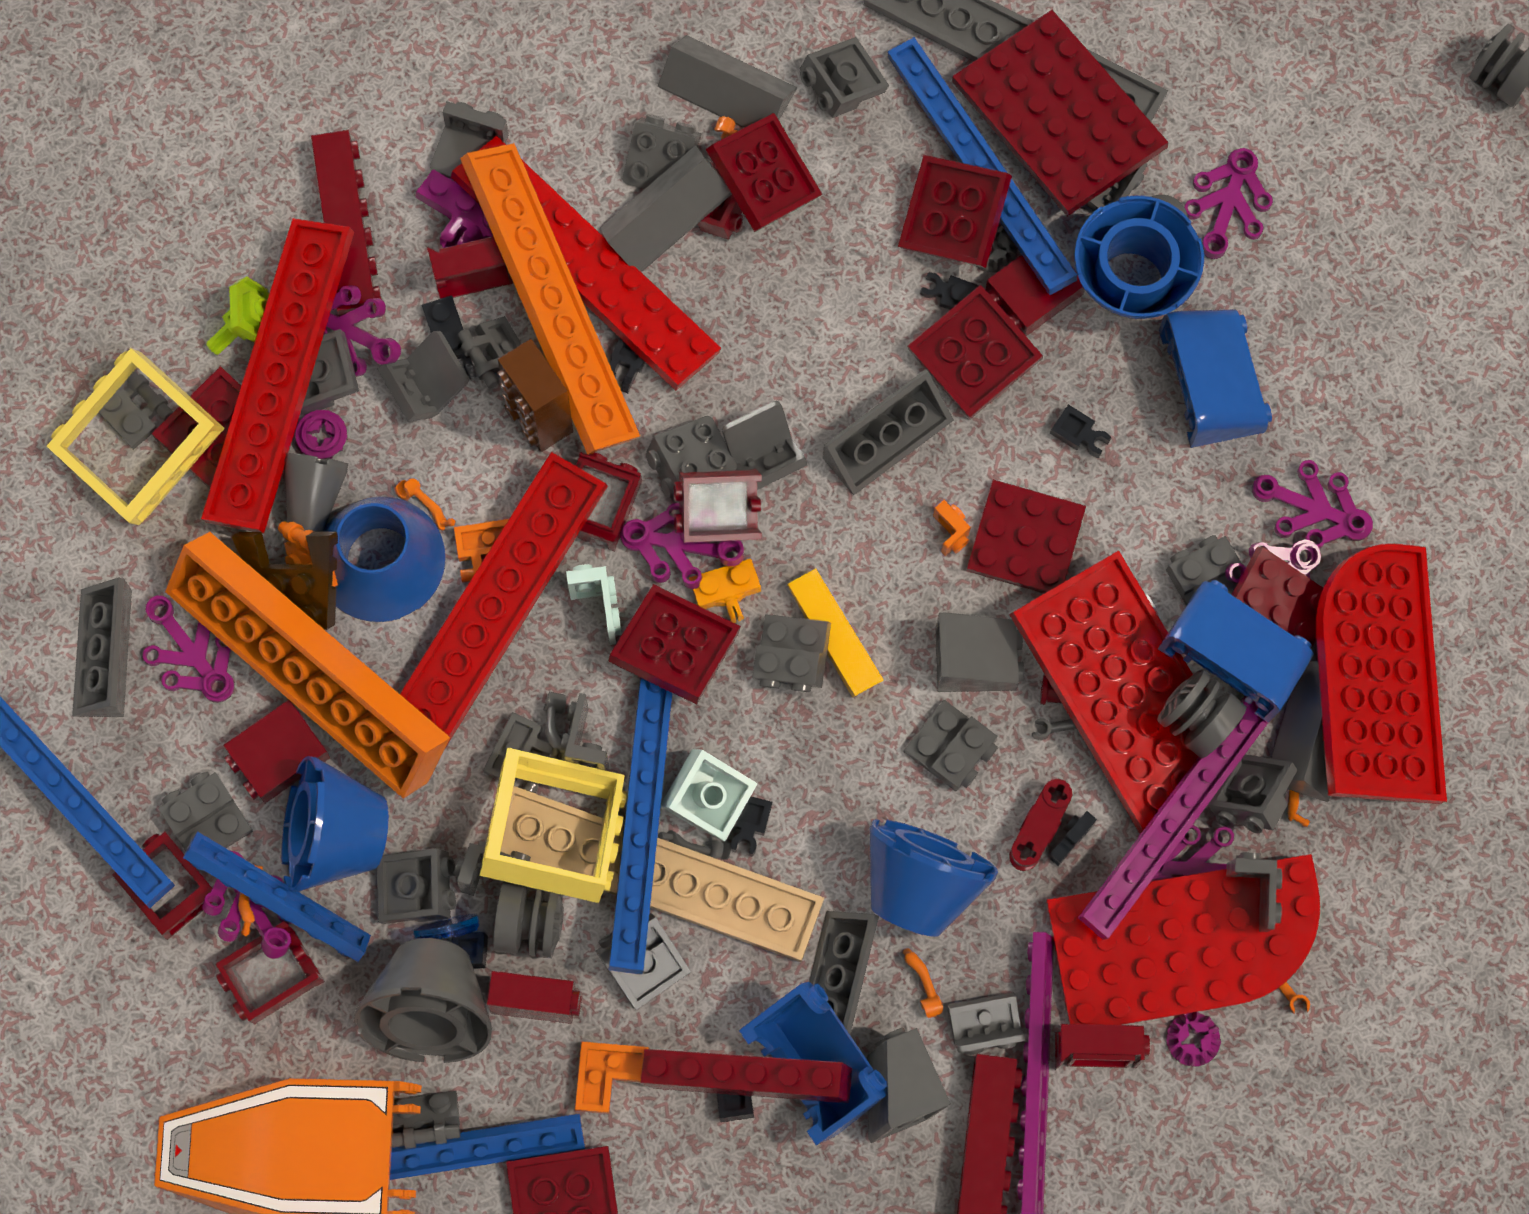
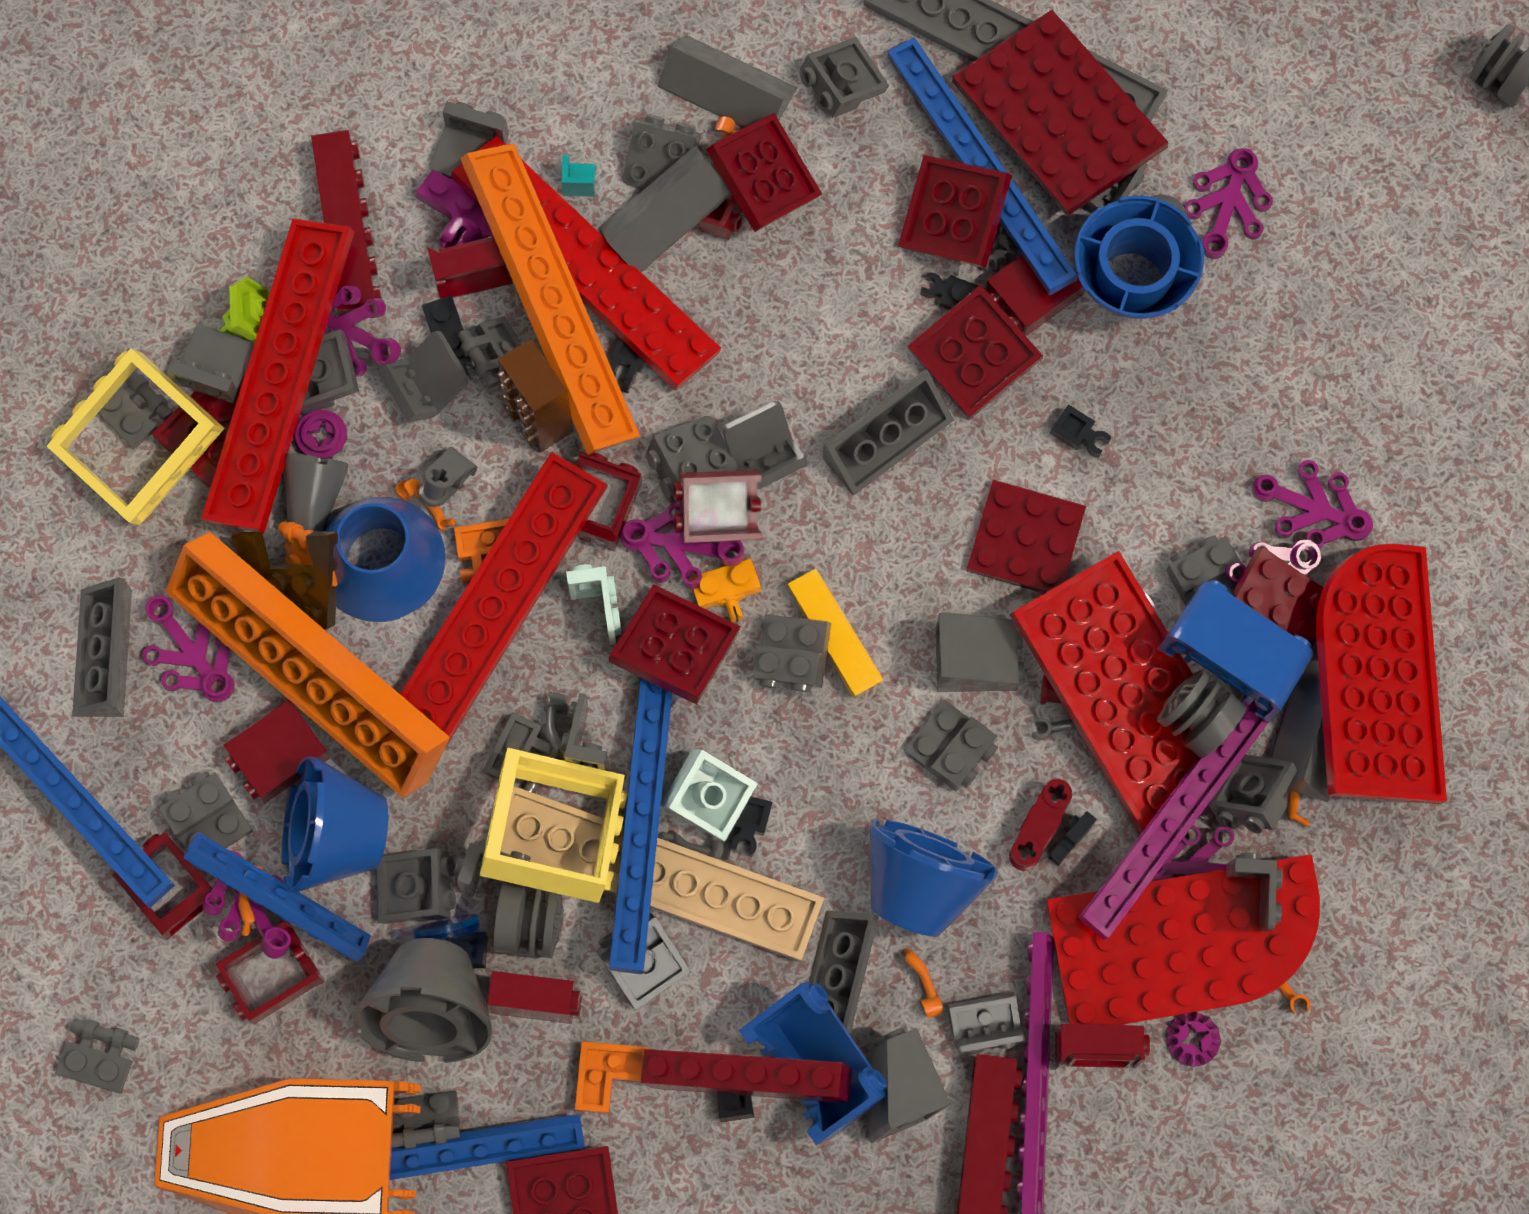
(94, 1066): none -> dark grey plate
(213, 363): none -> dark grey bracket
(445, 477): none -> dark grey piece
(577, 178): none -> teal panel
(954, 523): orange bracket -> none
(1215, 375): blue windscreen -> none

